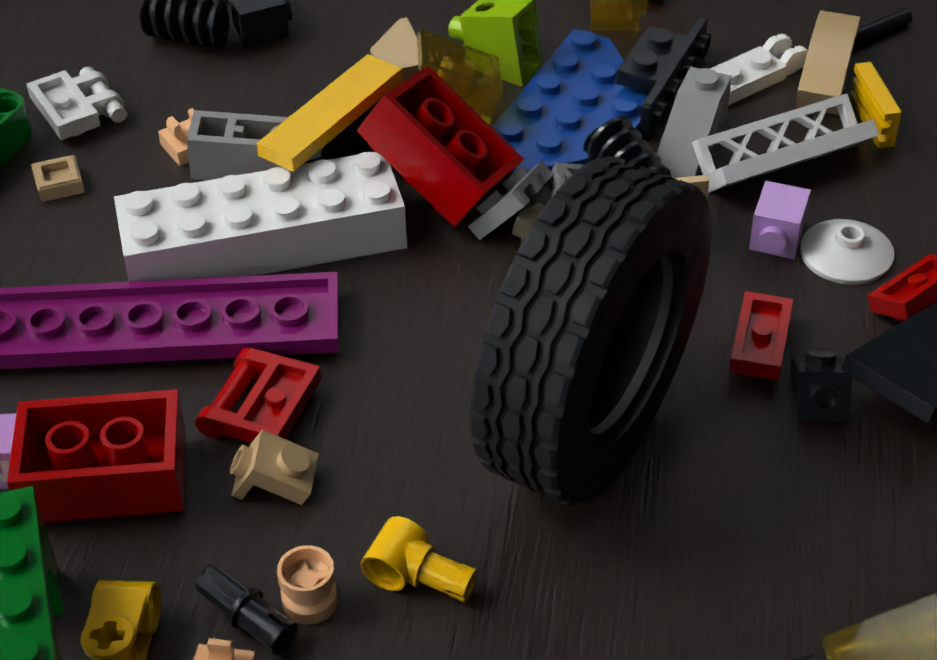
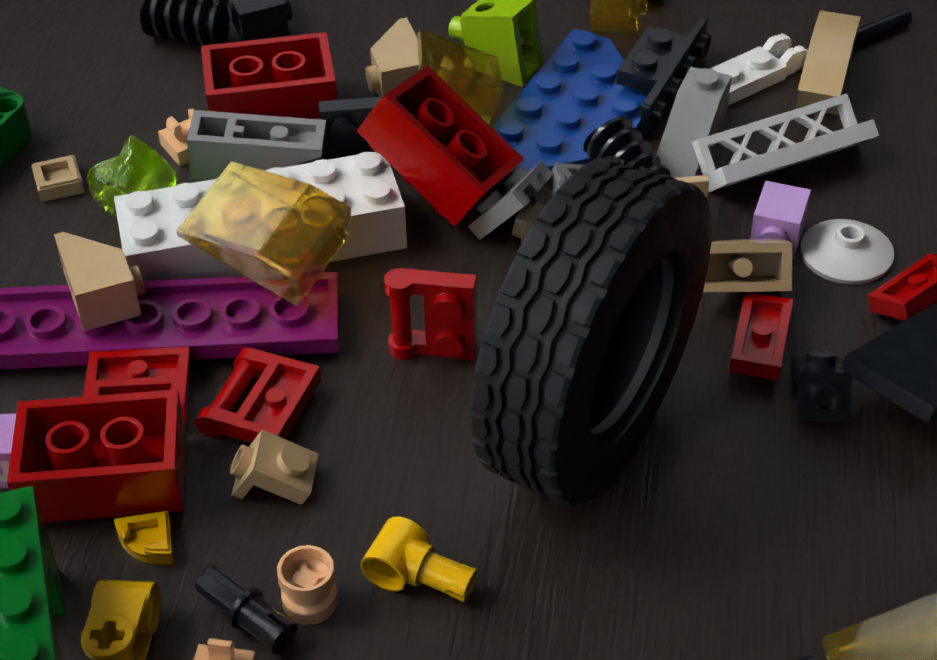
(65, 102): white plate -> none
(99, 281): none -> tan slope
(133, 170): none -> clear neon green piece
(140, 372): none -> red plate
(147, 537): none -> yellow tile
(269, 228): none -> clear yellow slope
(270, 76): none -> red brick
(329, 112): yellow tile -> none
(448, 314): none -> red plate
(749, 266): none -> tan slope
(875, 102): yellow tile -> none

